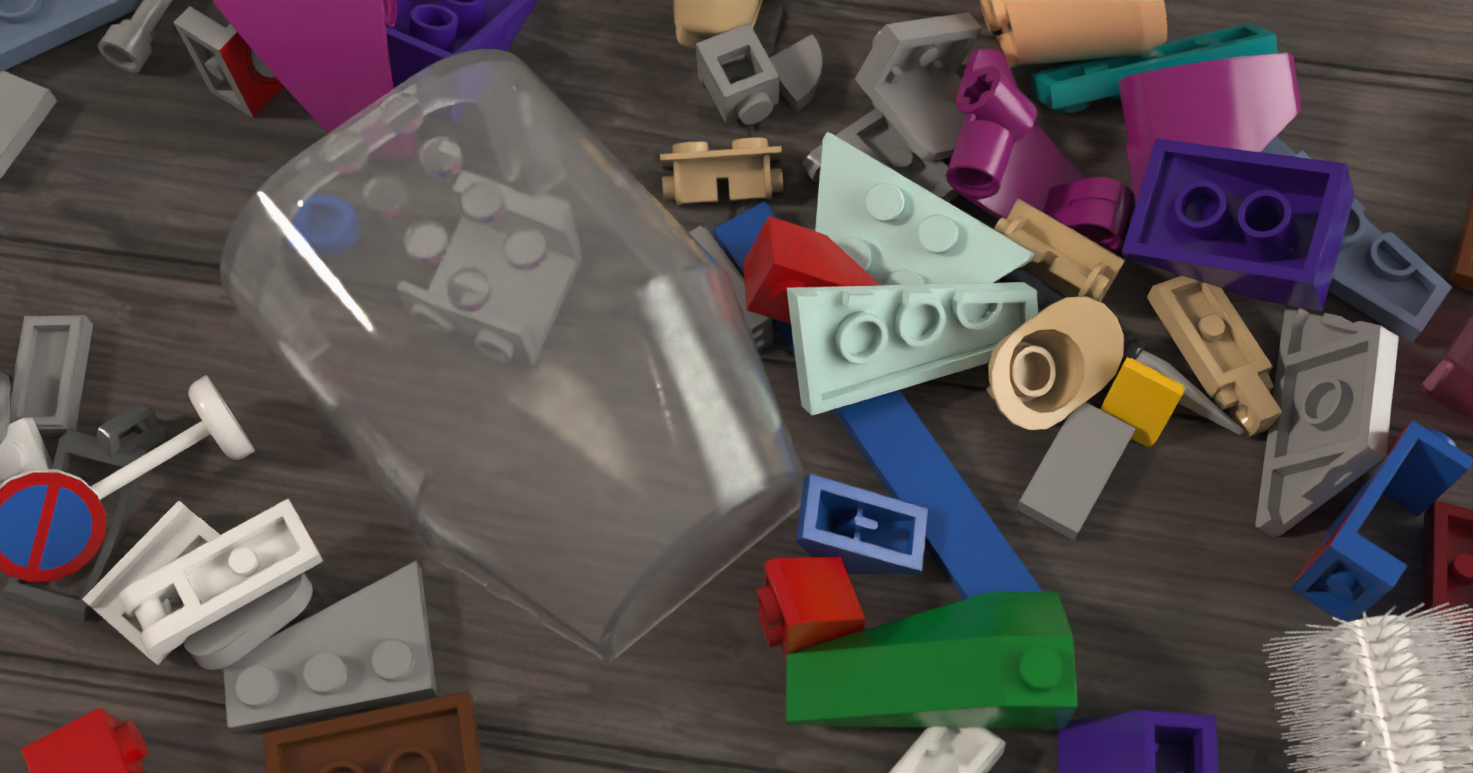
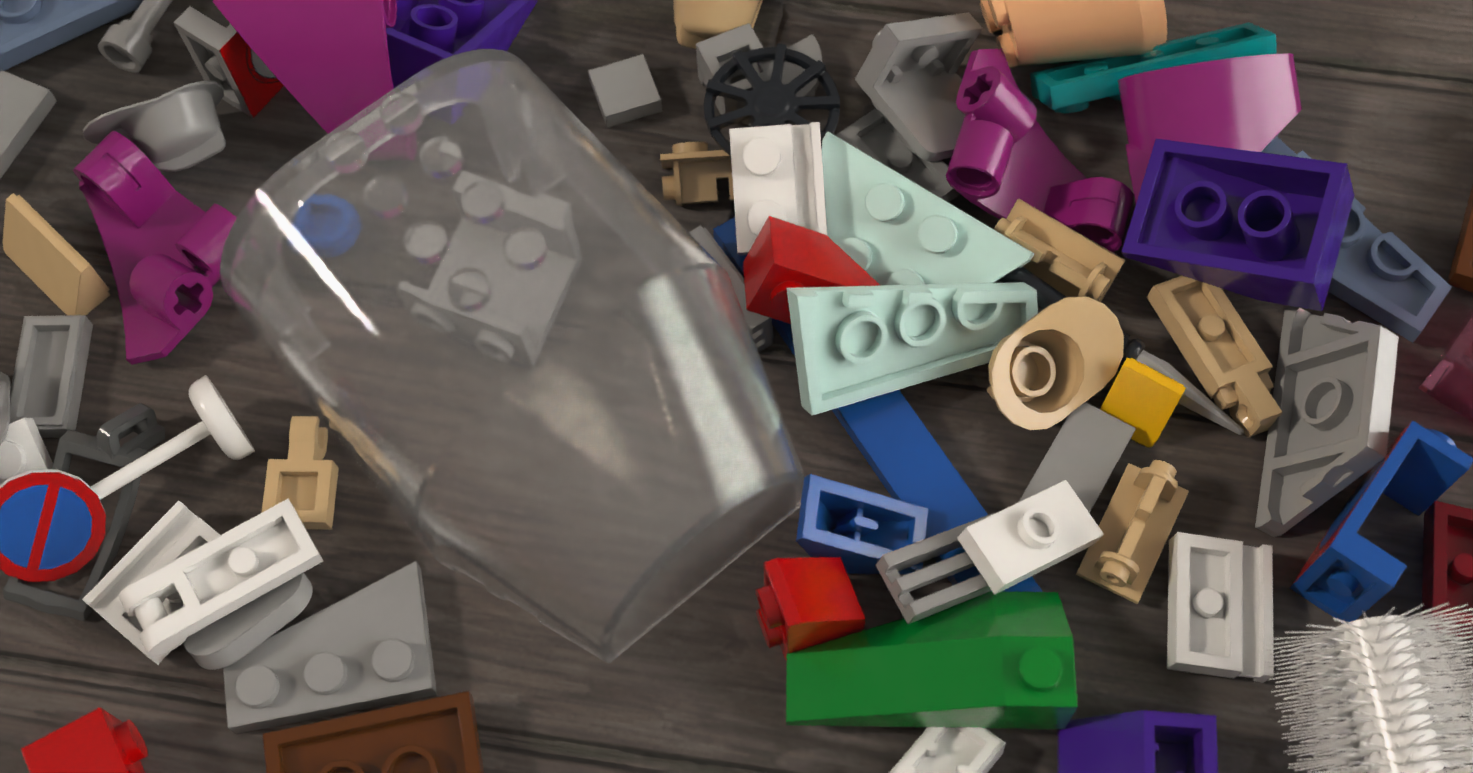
(50, 260): none -> tan slope
(157, 244): none -> magenta panel
(170, 129): none -> light grey piece
(304, 475): none -> tan plate
(625, 90): none -> light grey tile
(769, 101): none -> black wheel
(776, 175): none -> white plate
(922, 551): none -> light grey tile
(1029, 536): none -> white plate
(1134, 530): none -> tan hinge
(1220, 607): none -> white plate

